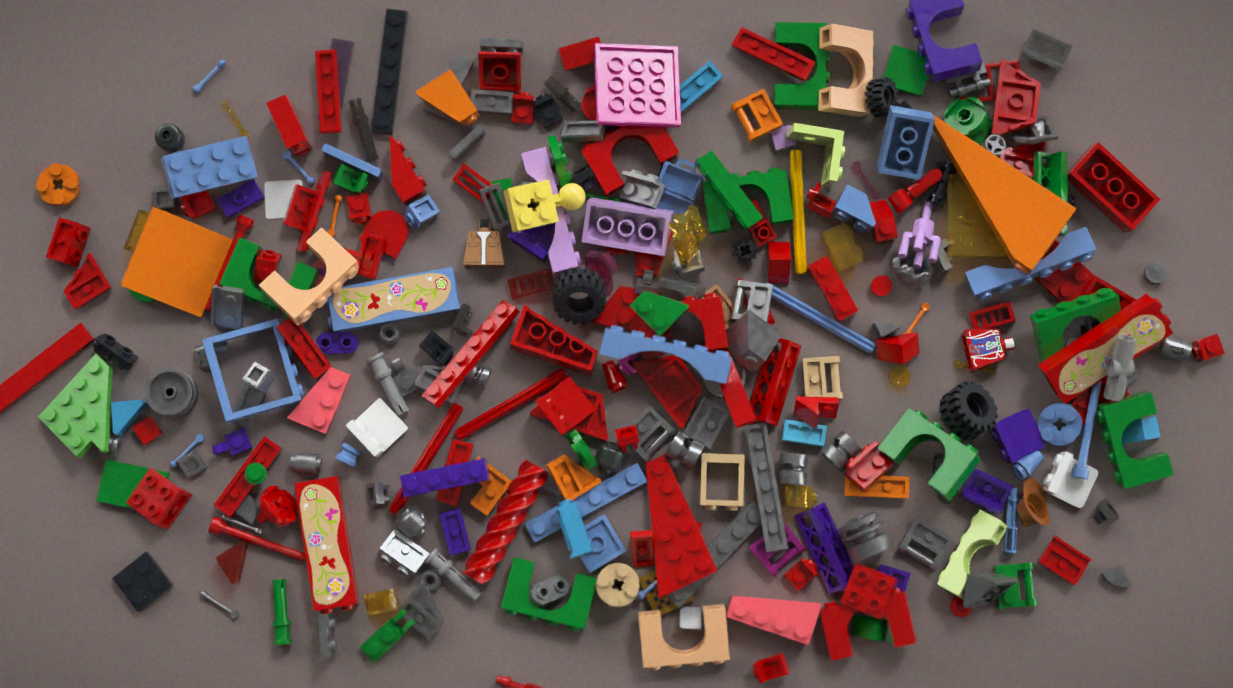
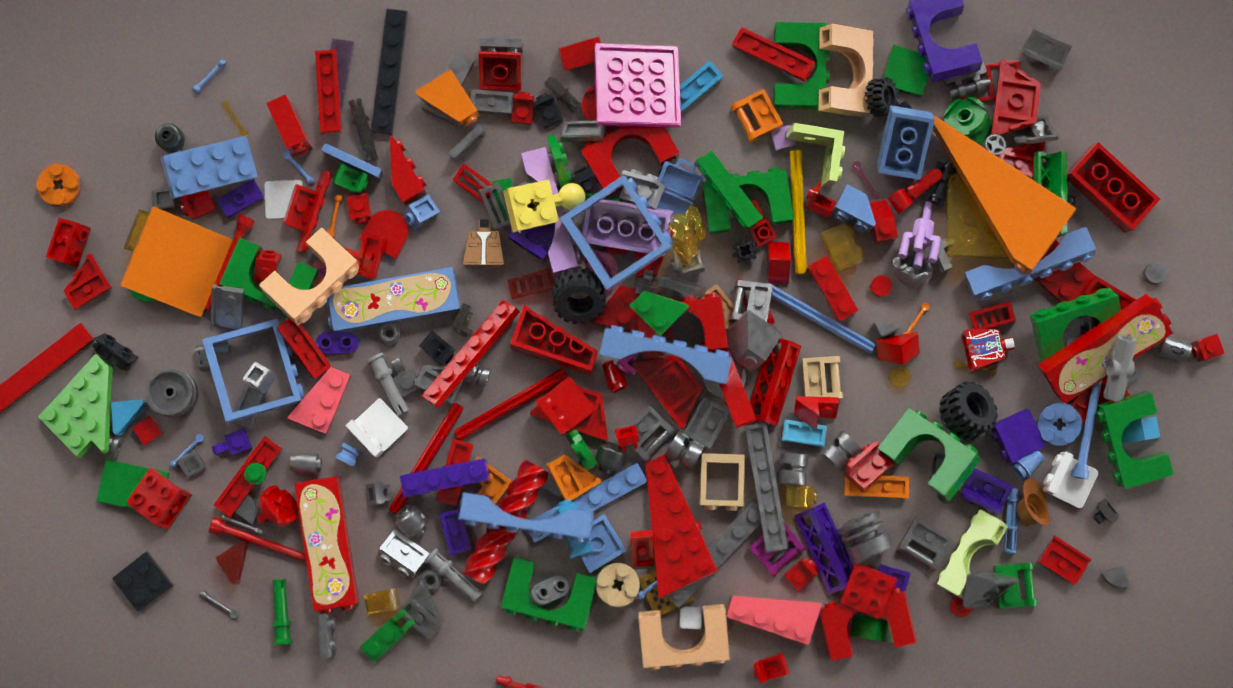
(481, 509): none -> medium blue arch
(652, 220): none -> medium blue window

